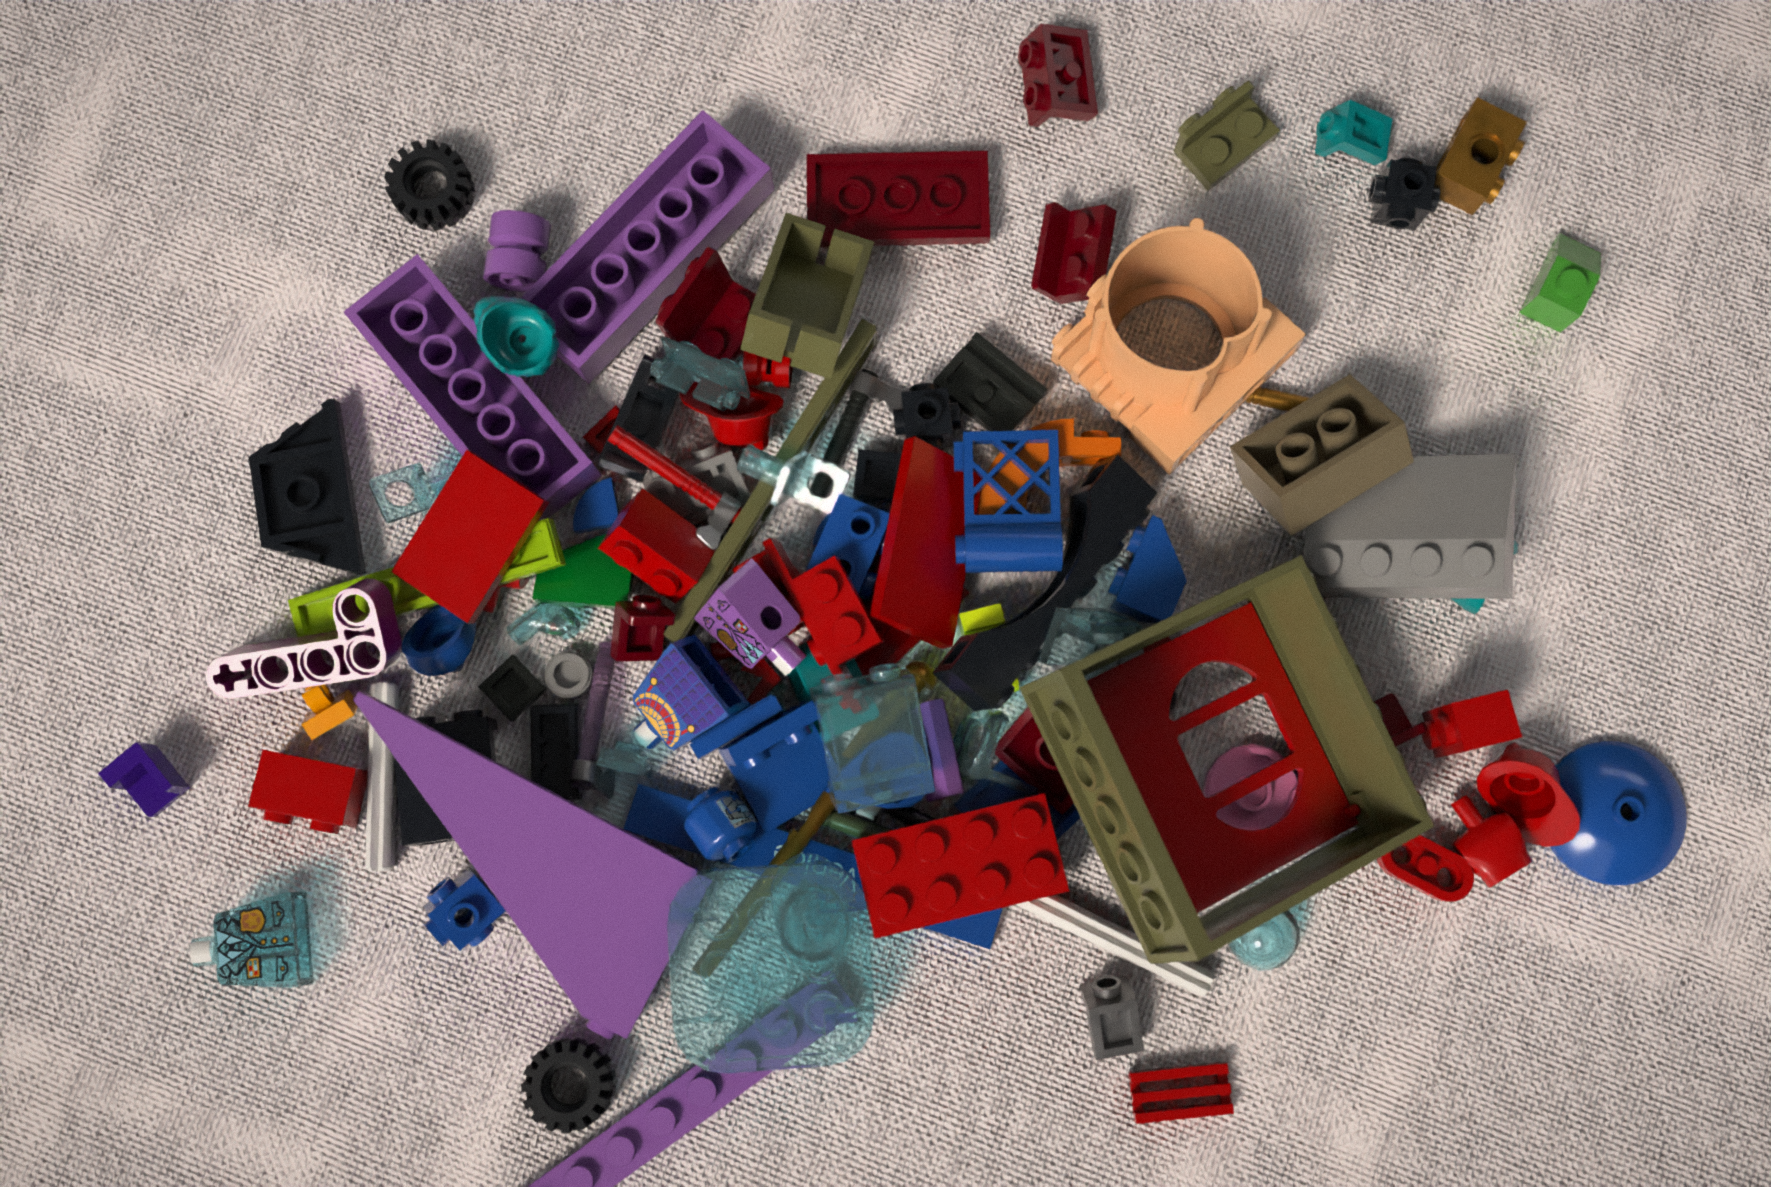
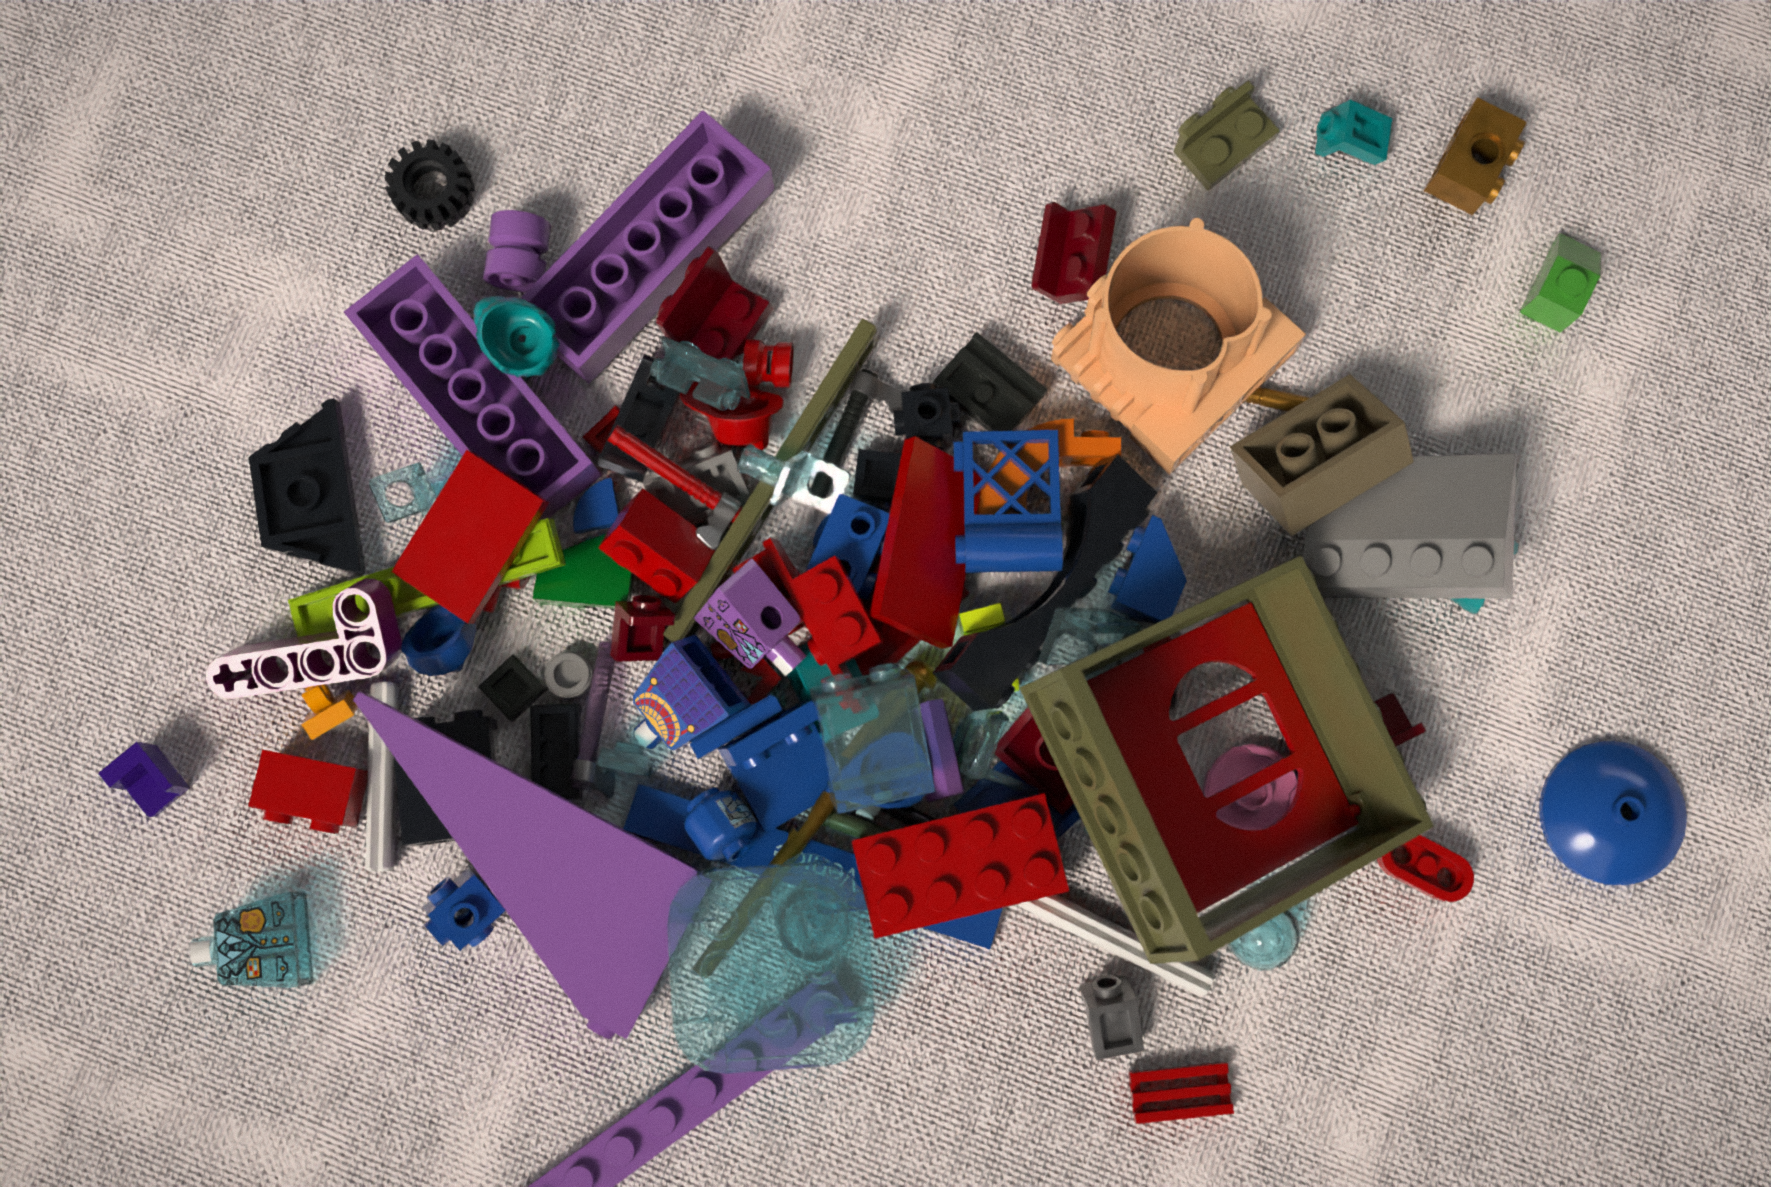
(540, 1095): black tyre -> none
(545, 618): clear light blue arm -> none
(805, 305): olive piece -> none
(901, 196): dark red plate -> none
(1057, 74): dark red bracket -> none
(1403, 194): black brick -> none
(1470, 724): red brick -> none
(1490, 844): red piece -> none
(1530, 792): red piece -> none

